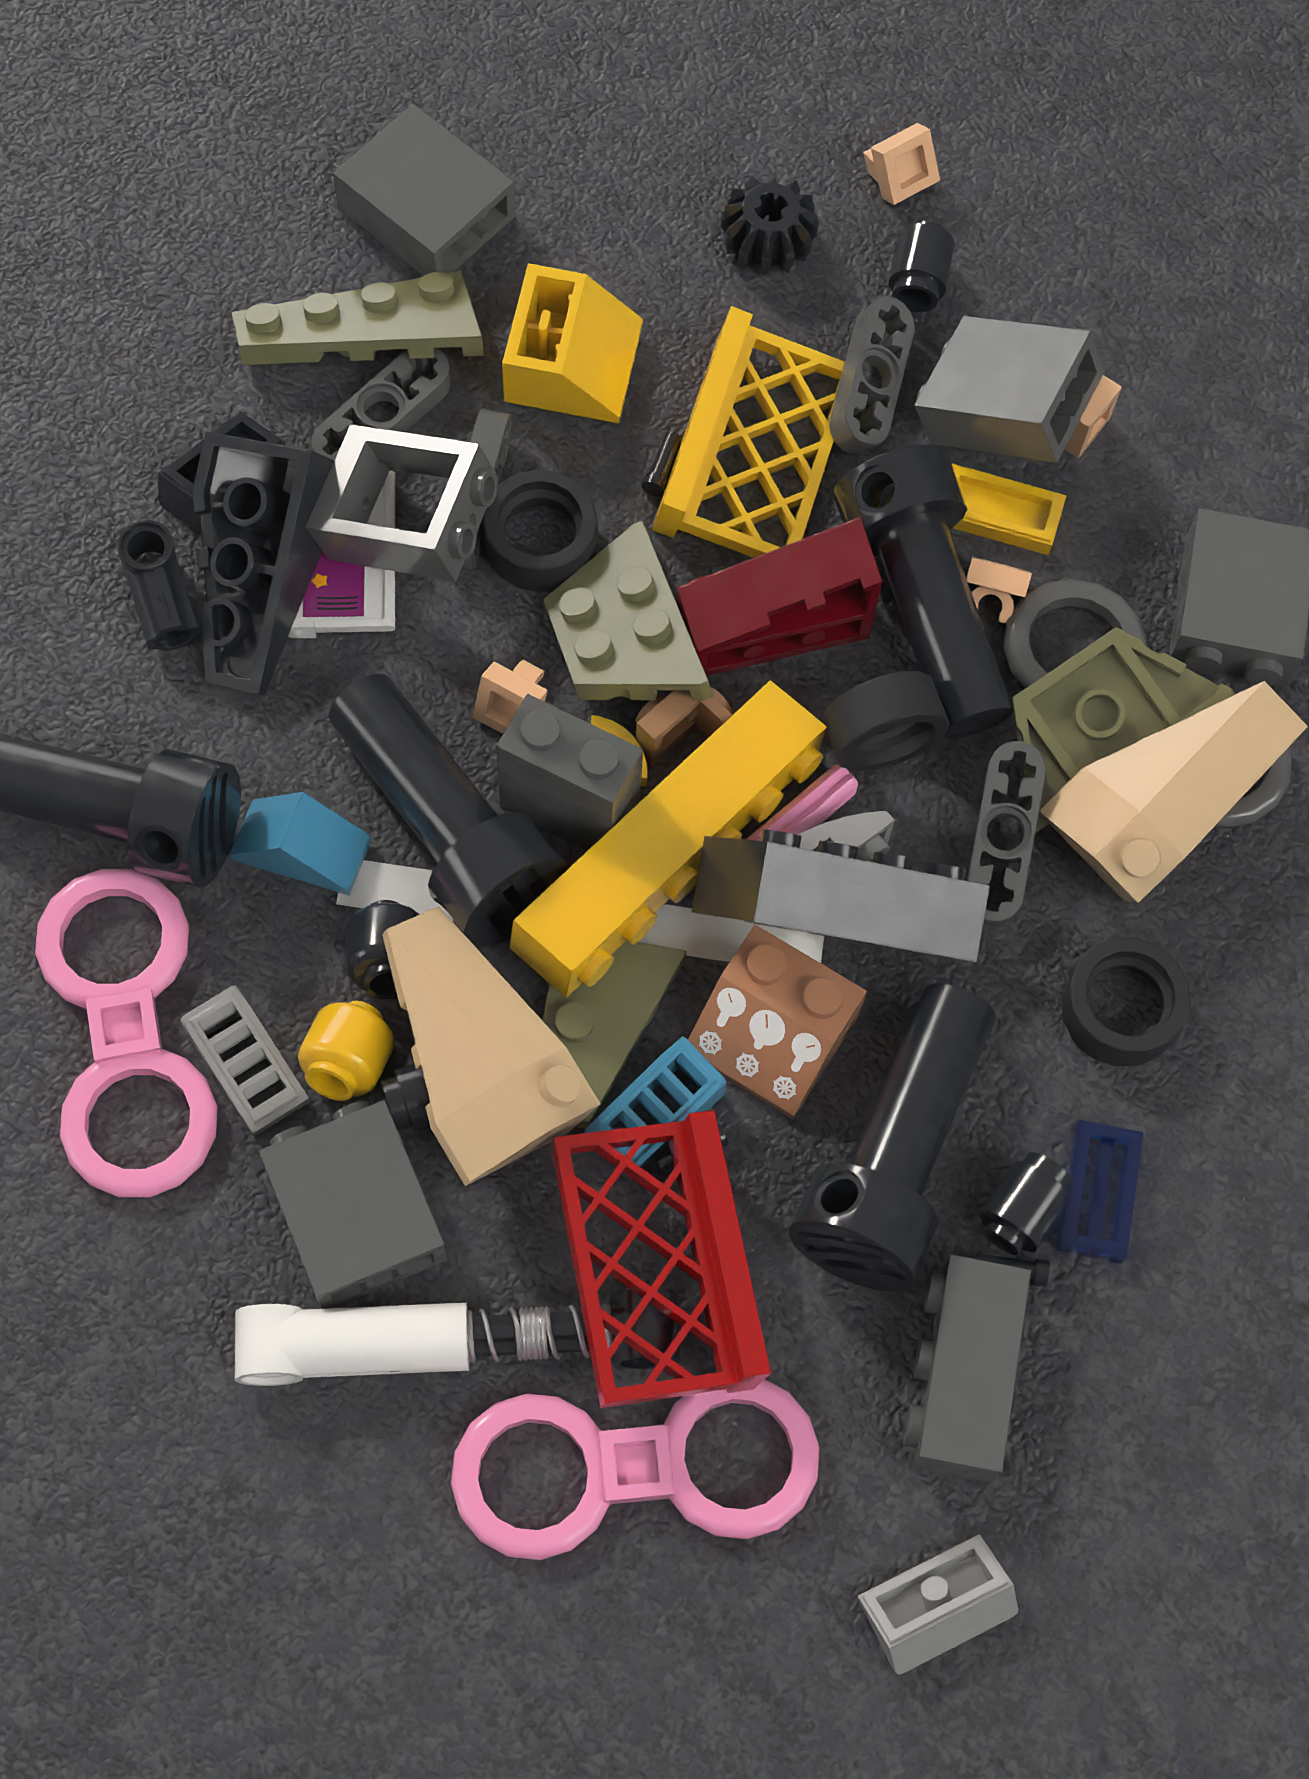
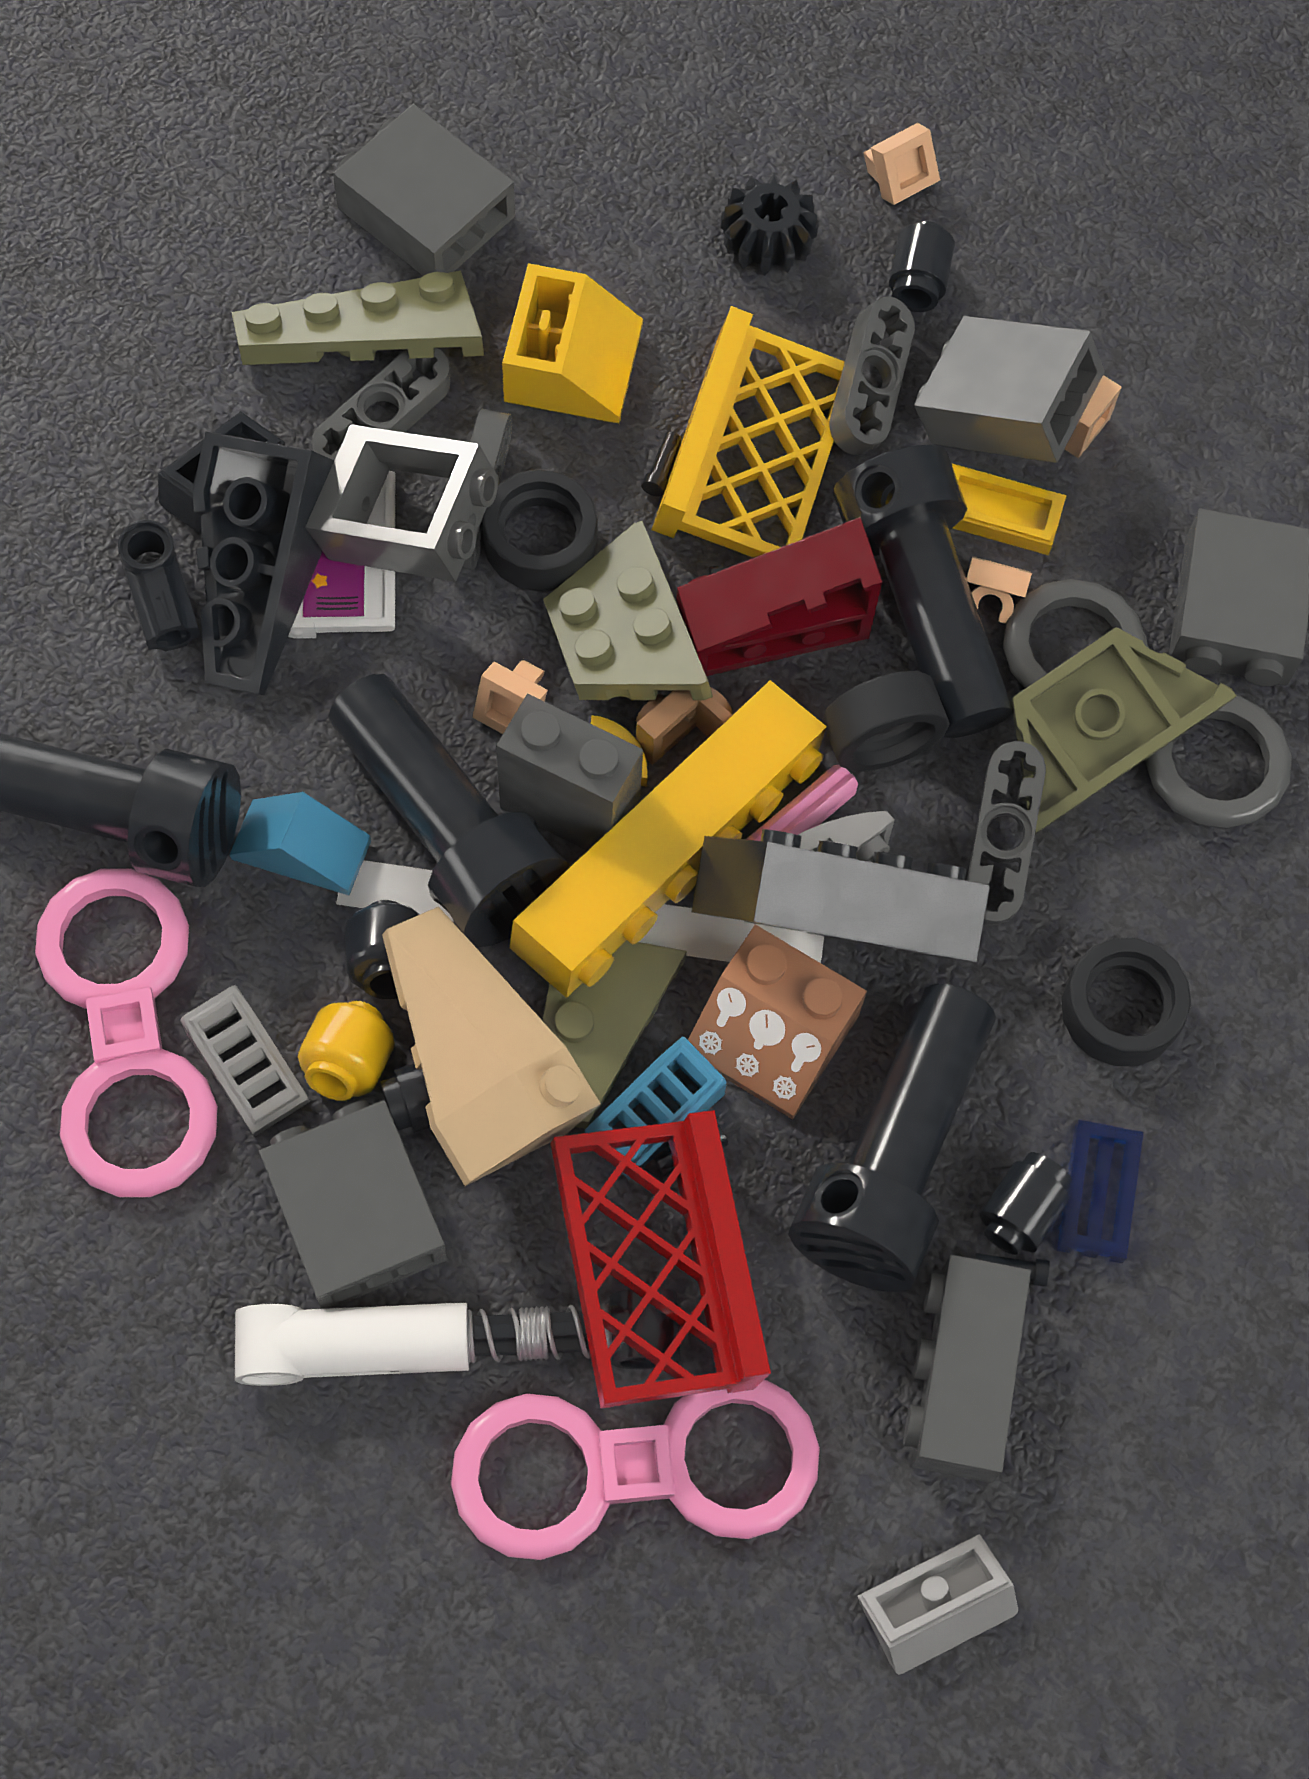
(1163, 794): tan wedge -> none

